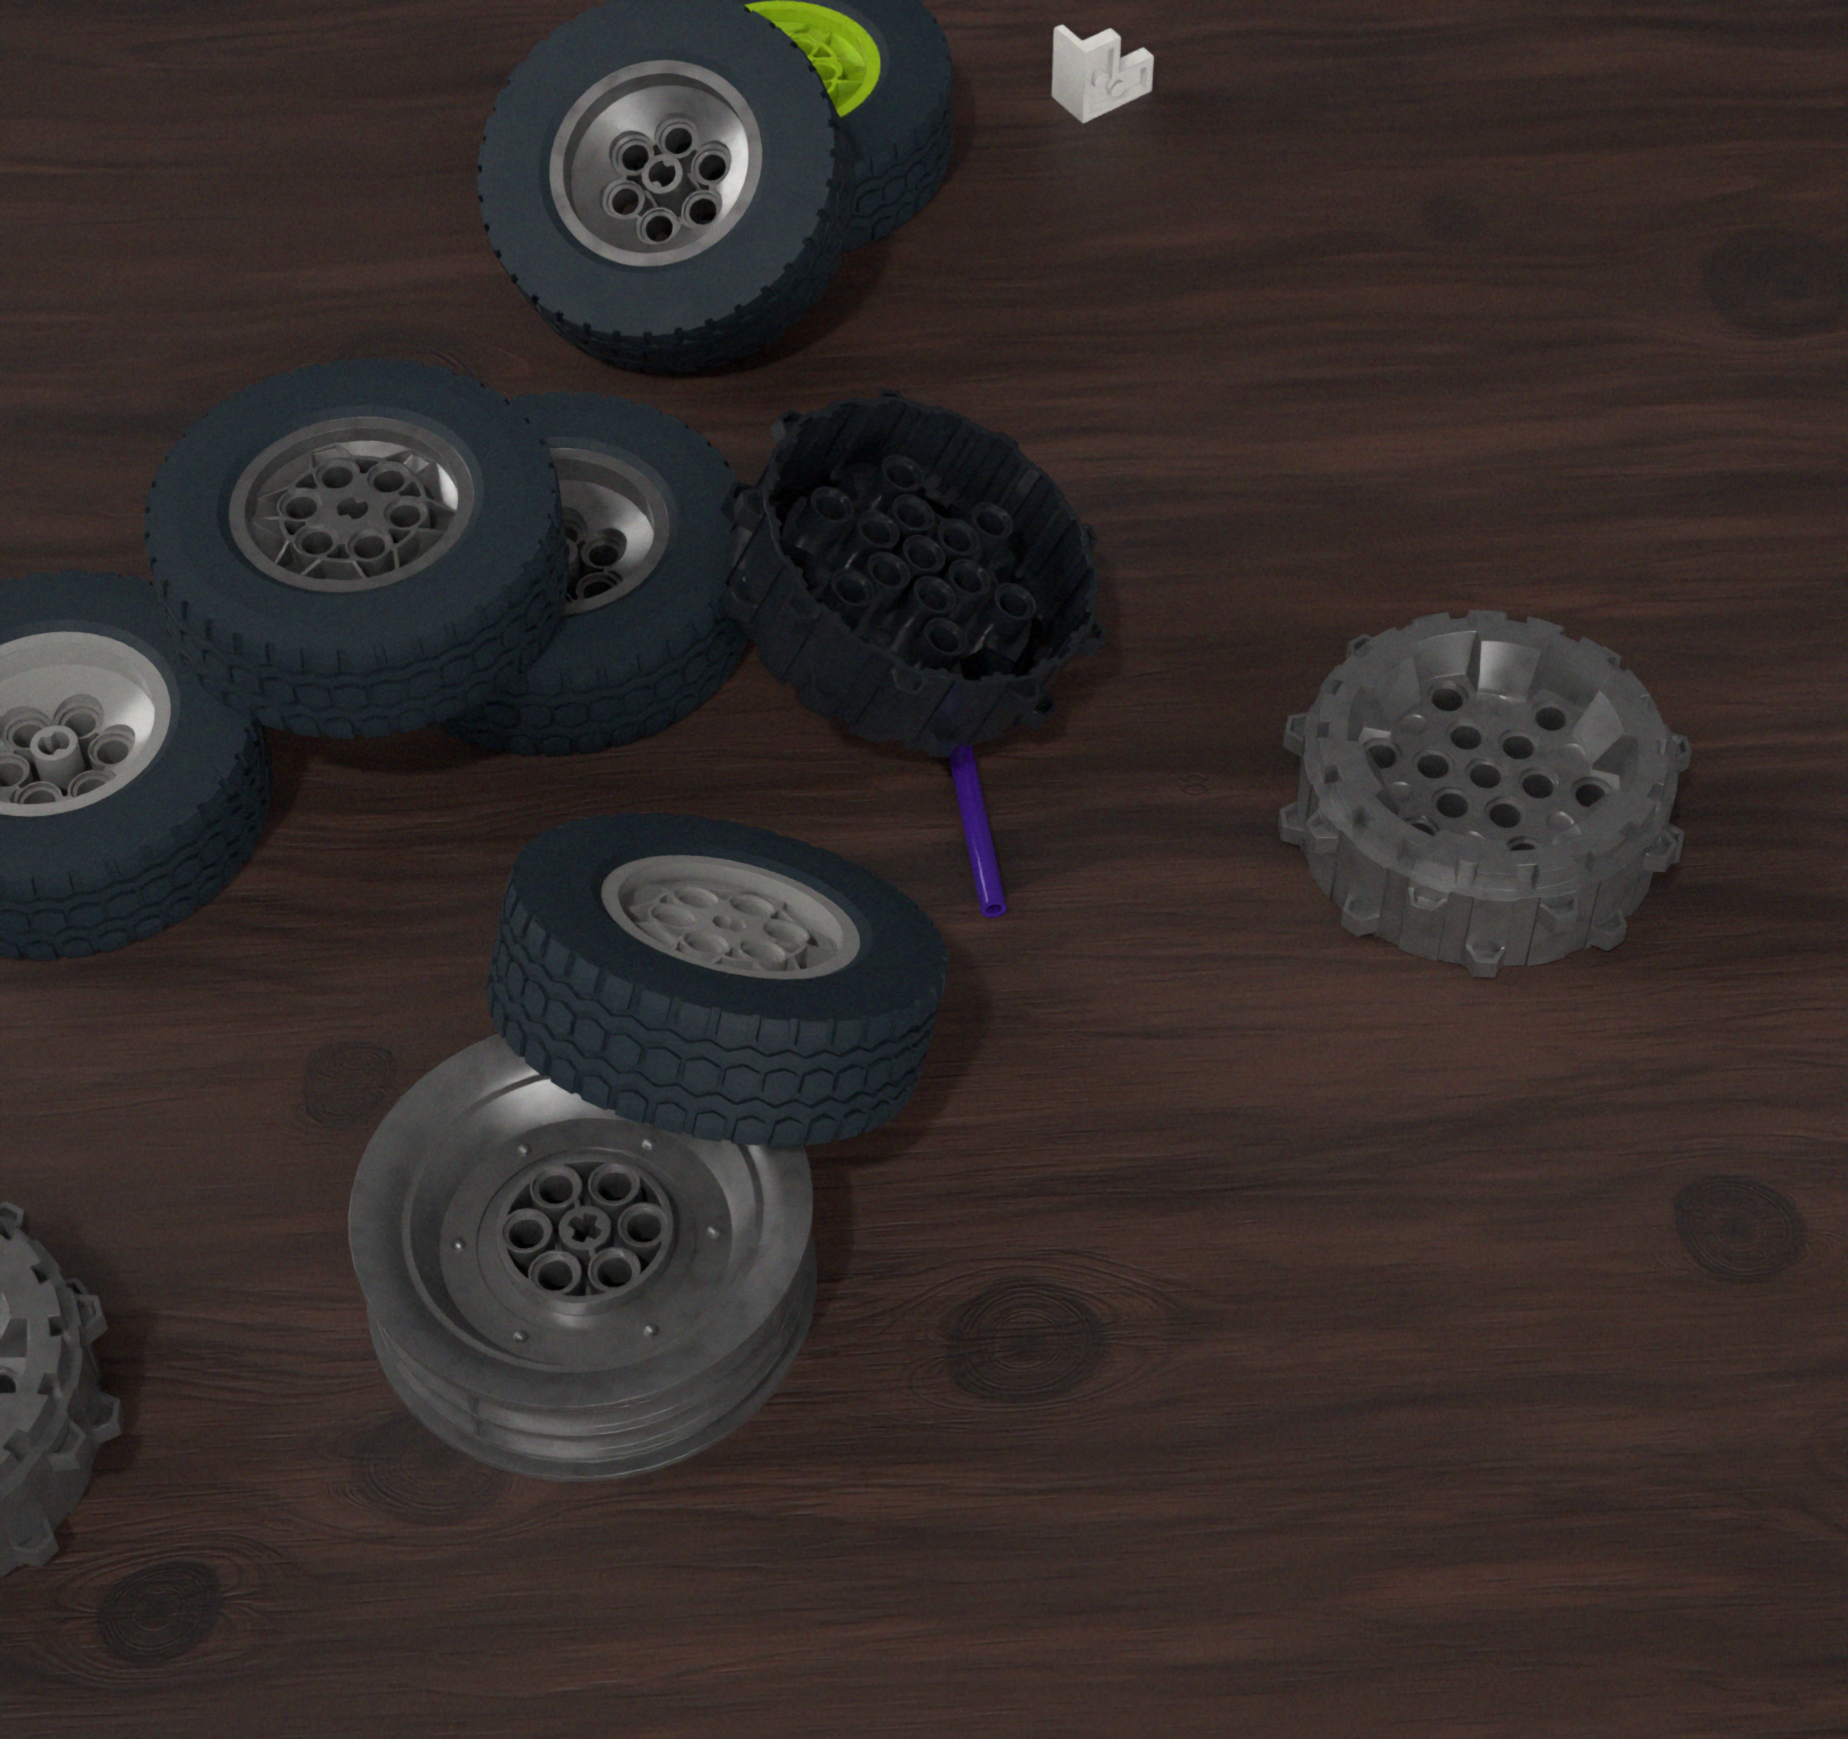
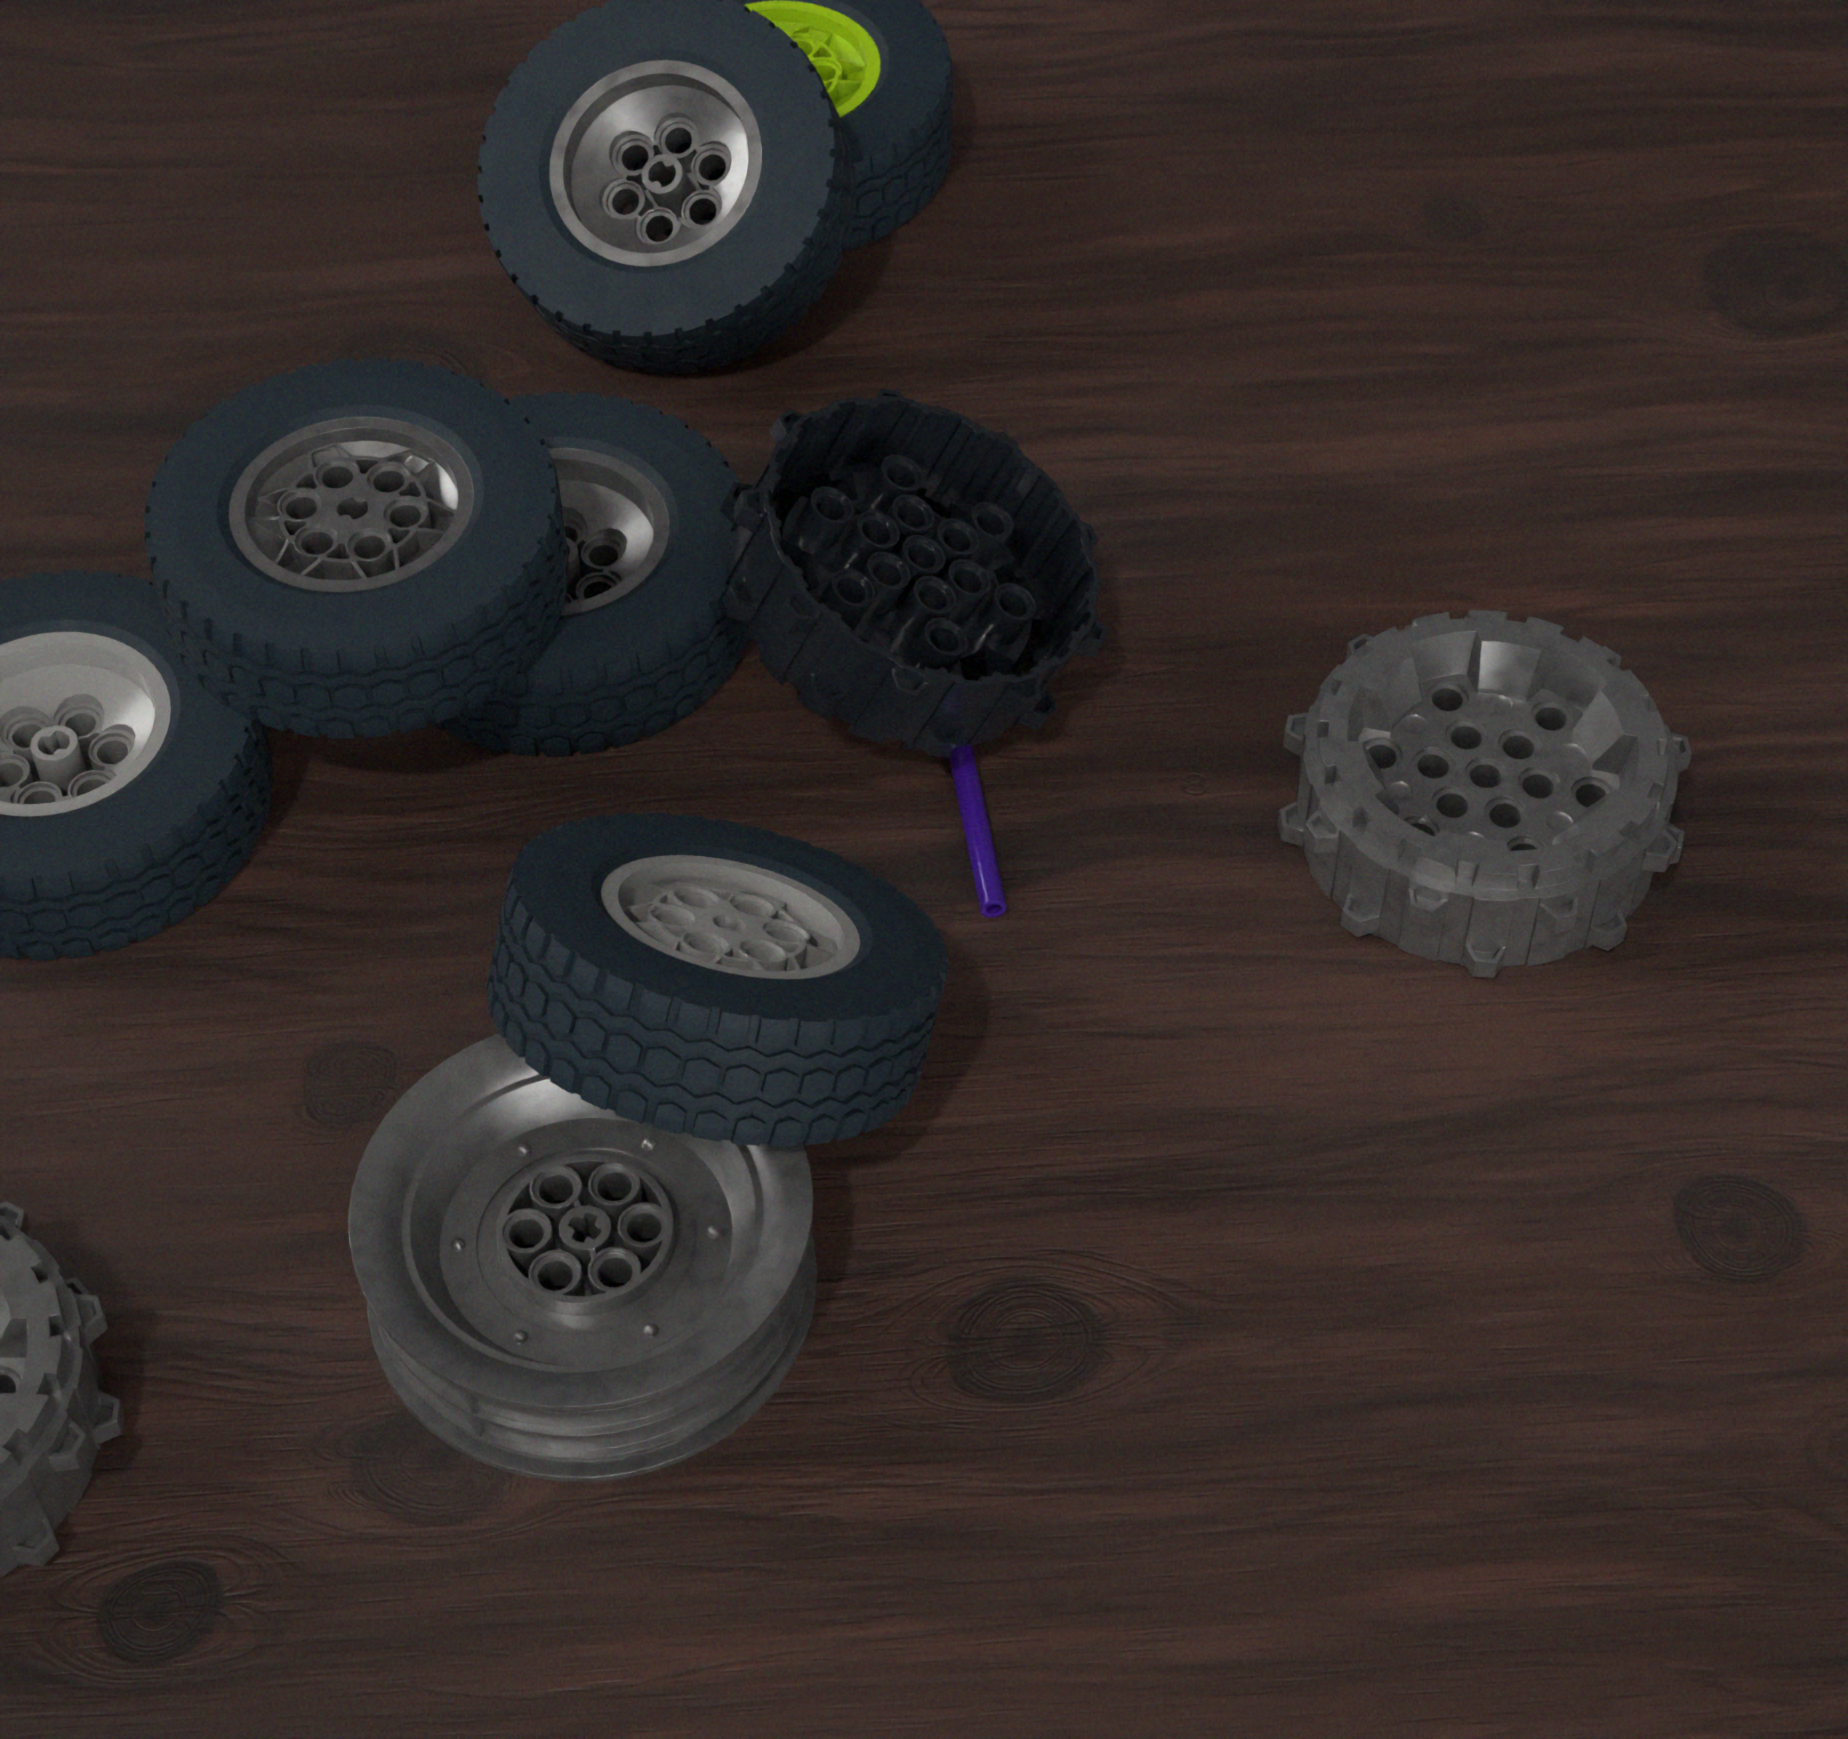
(1092, 76): white panel -> none

